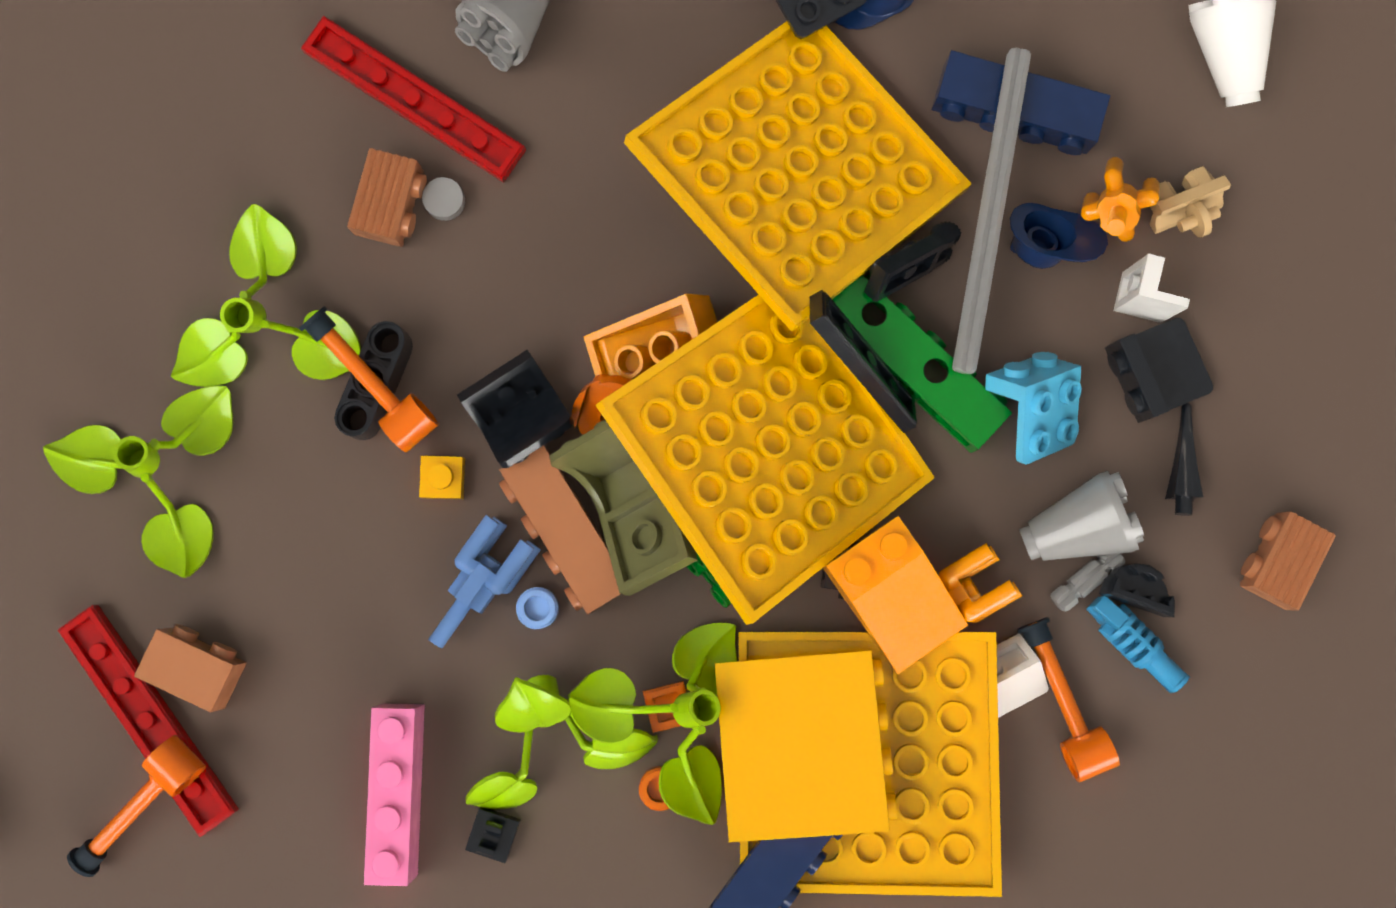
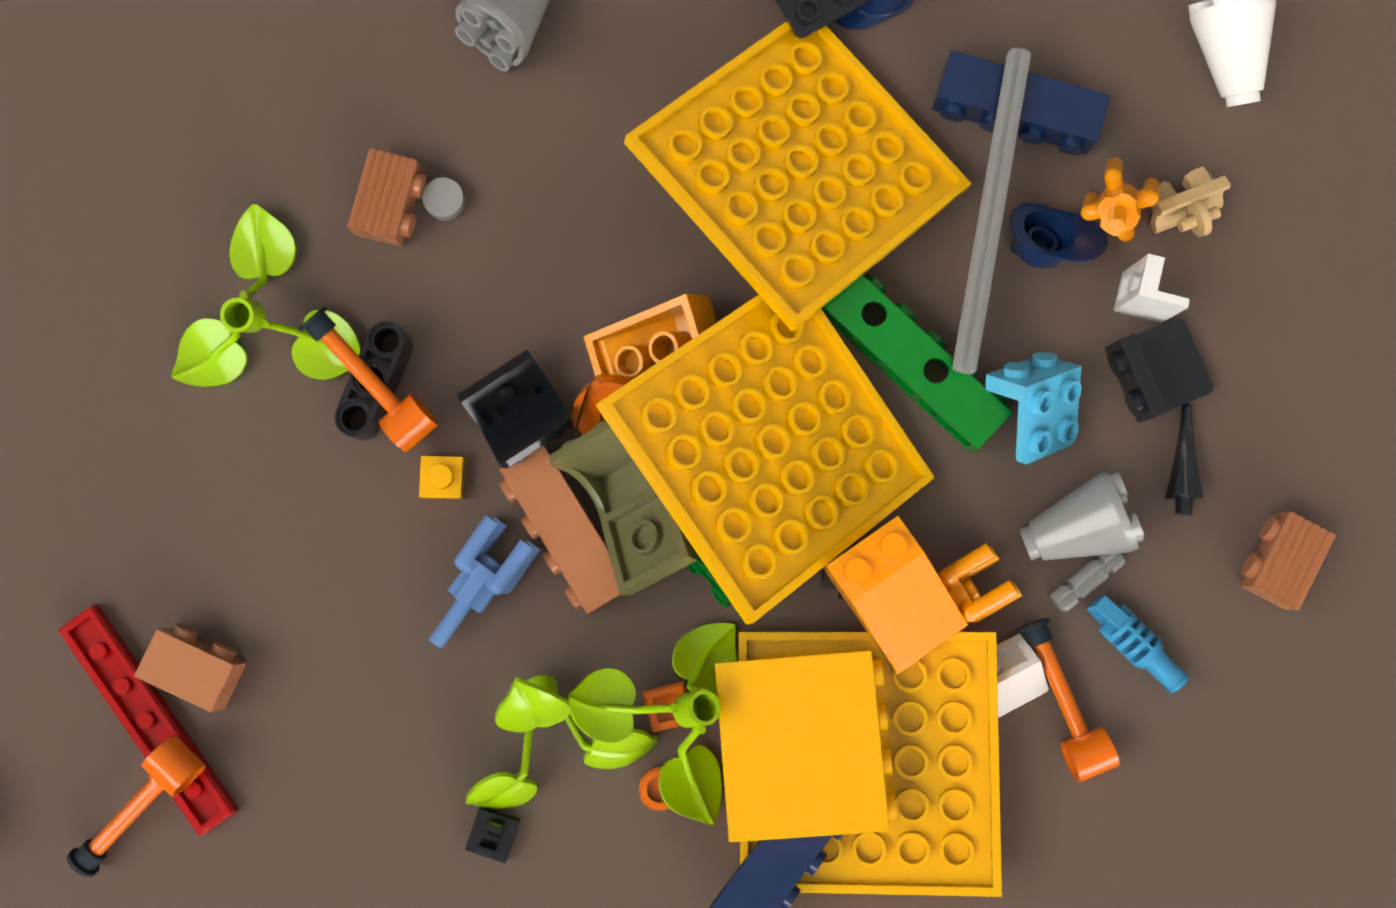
(92, 453): lime plant -> none
(394, 794): bright pink brick -> none
(413, 99): red tile -> none
(537, 608): light blue tile -> none
(862, 360): black tile -> none
(912, 262): black hinge -> none
(1139, 587): black plate -> none

